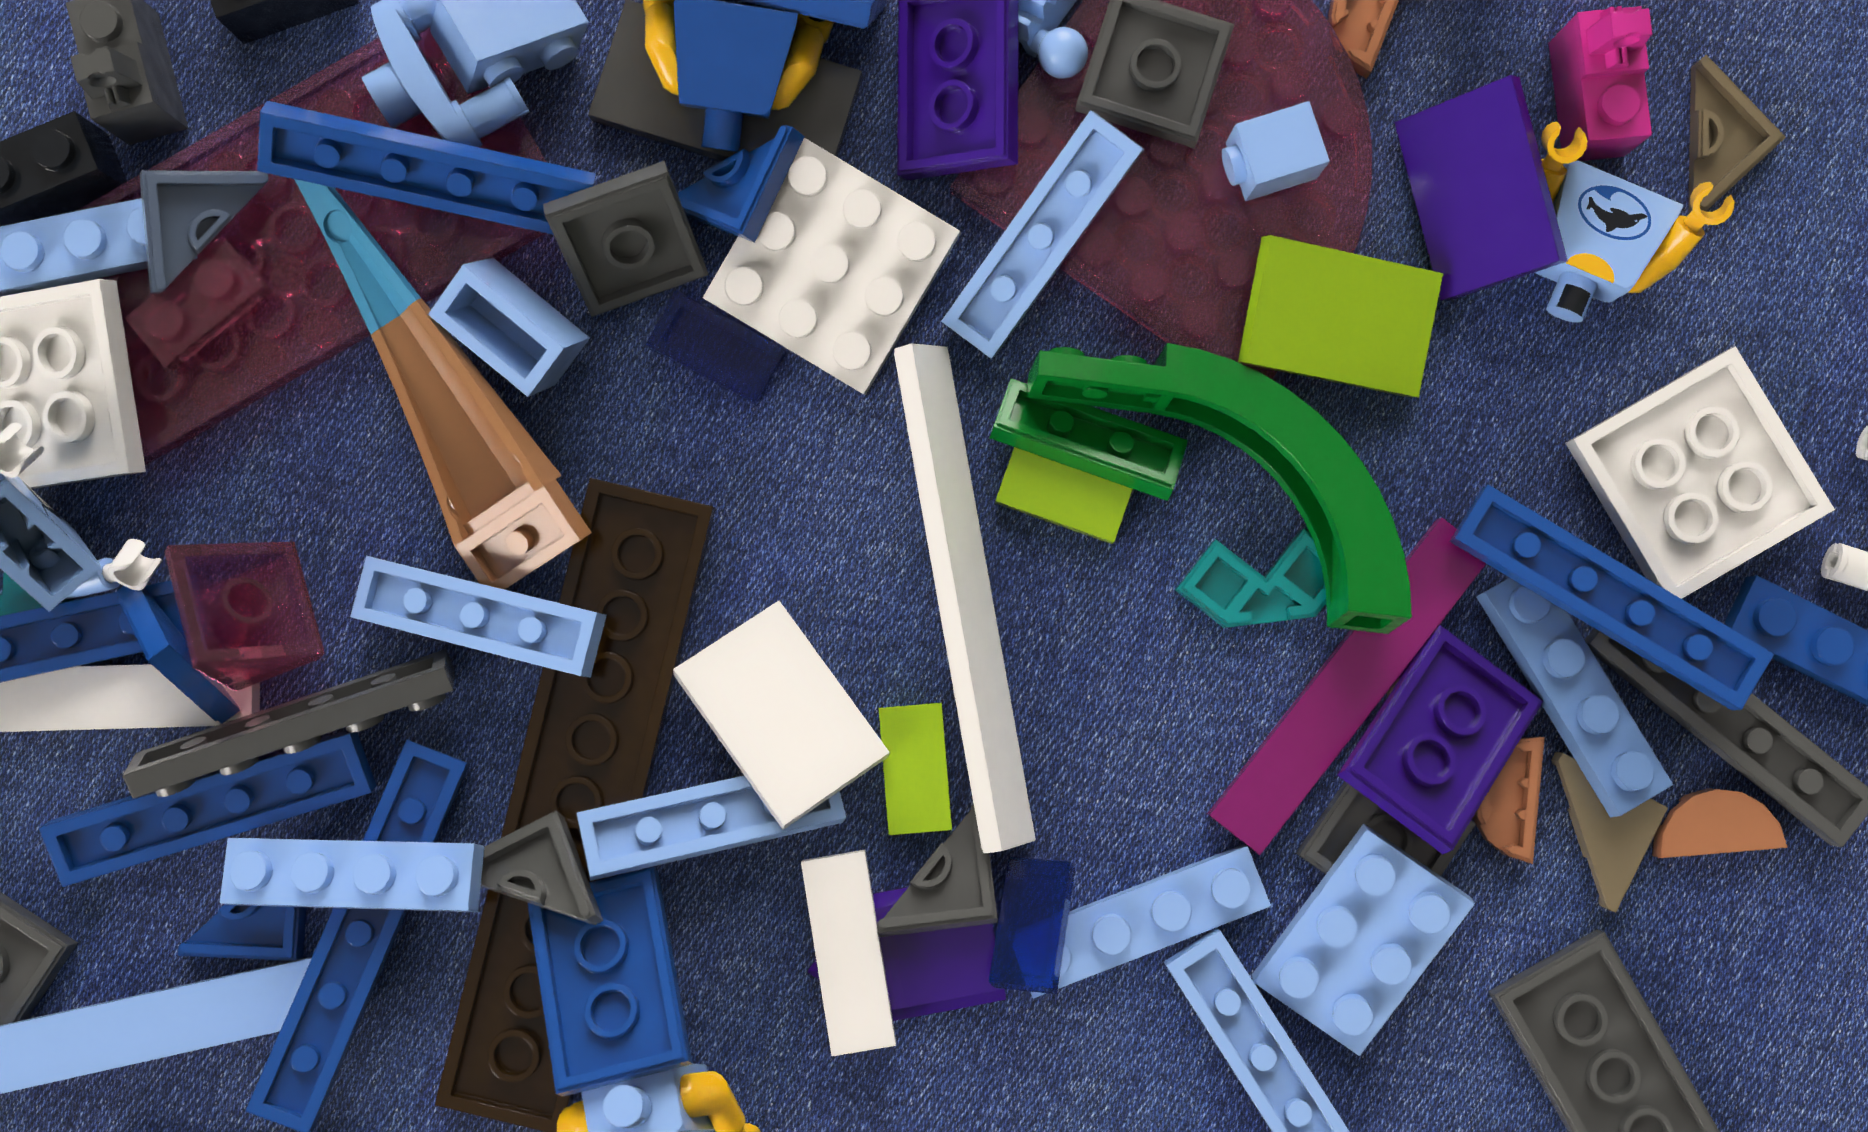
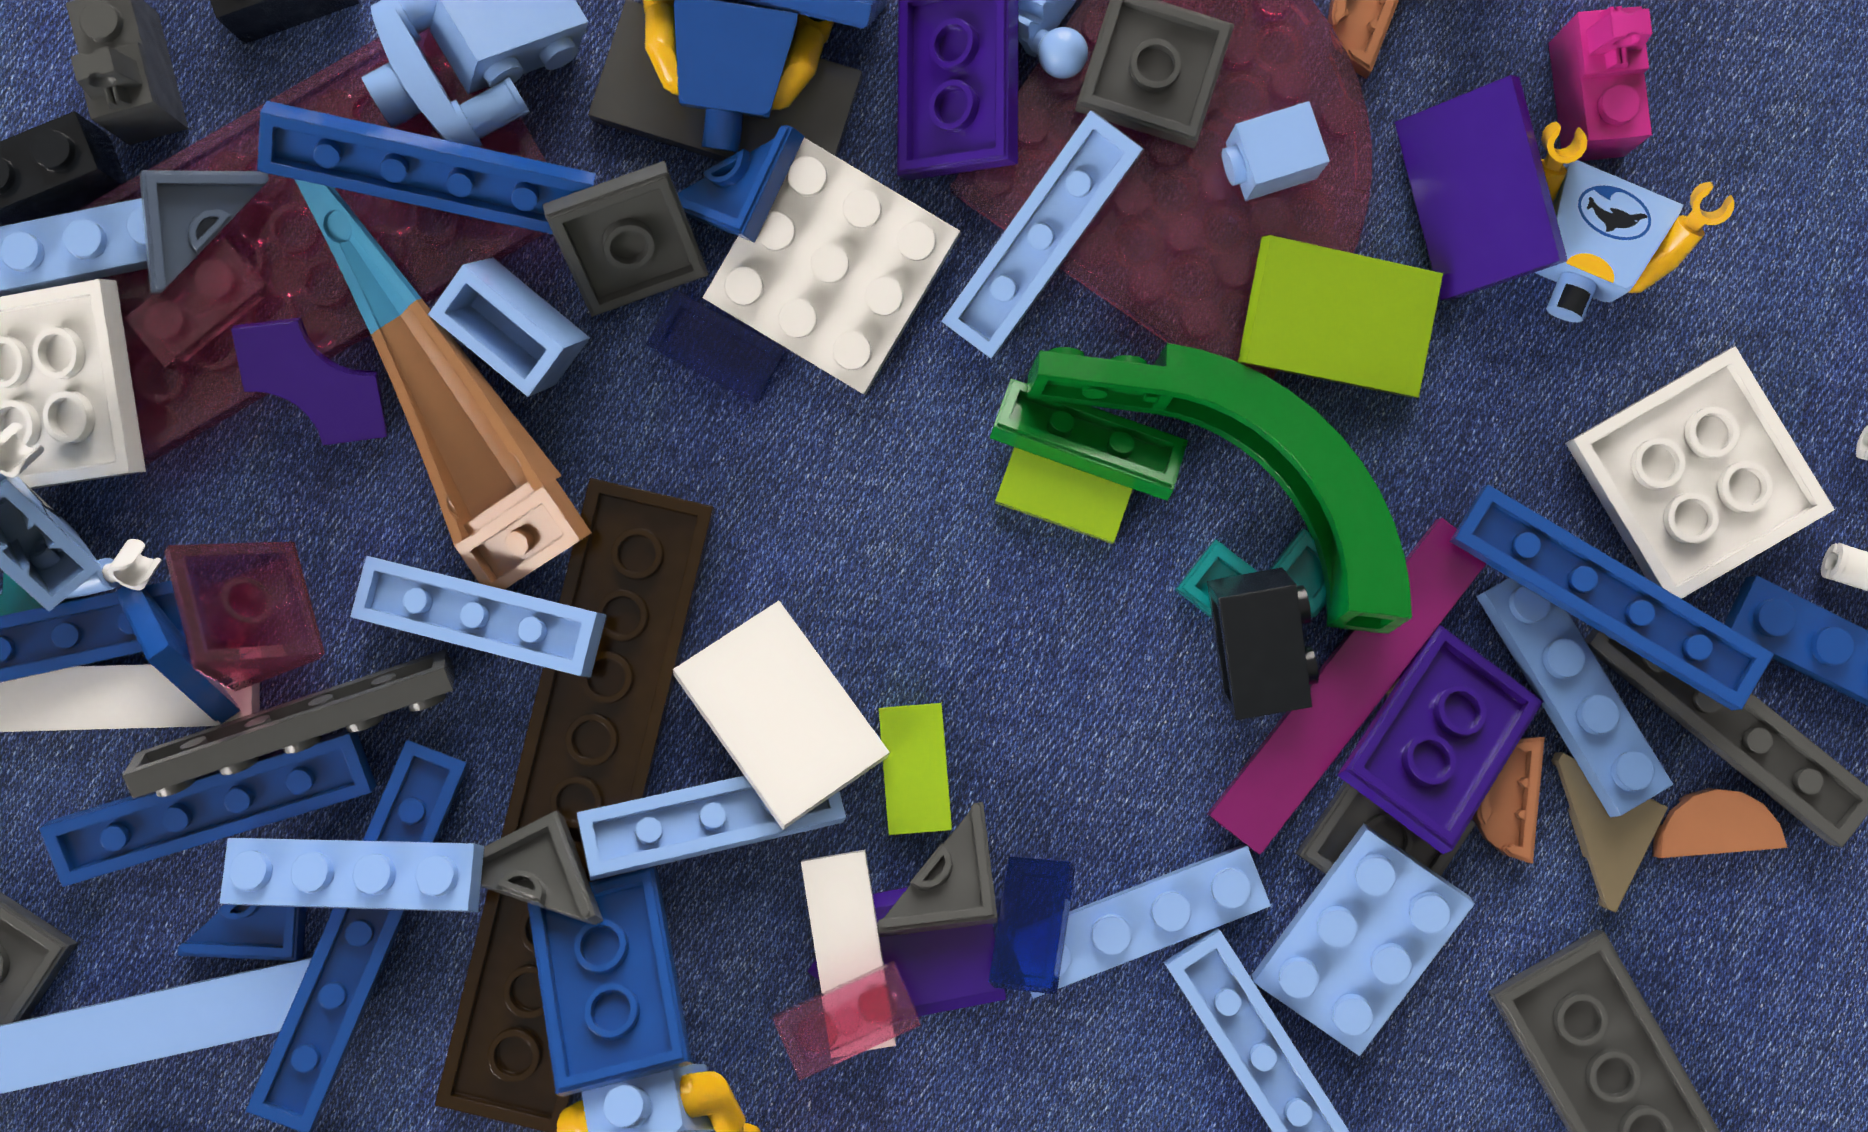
(284, 362): none -> dark purple tile
(846, 1020): none -> clear pink plate
(964, 597): white tile -> none
(1262, 643): none -> black brick
(1725, 132): dark tan tile -> none

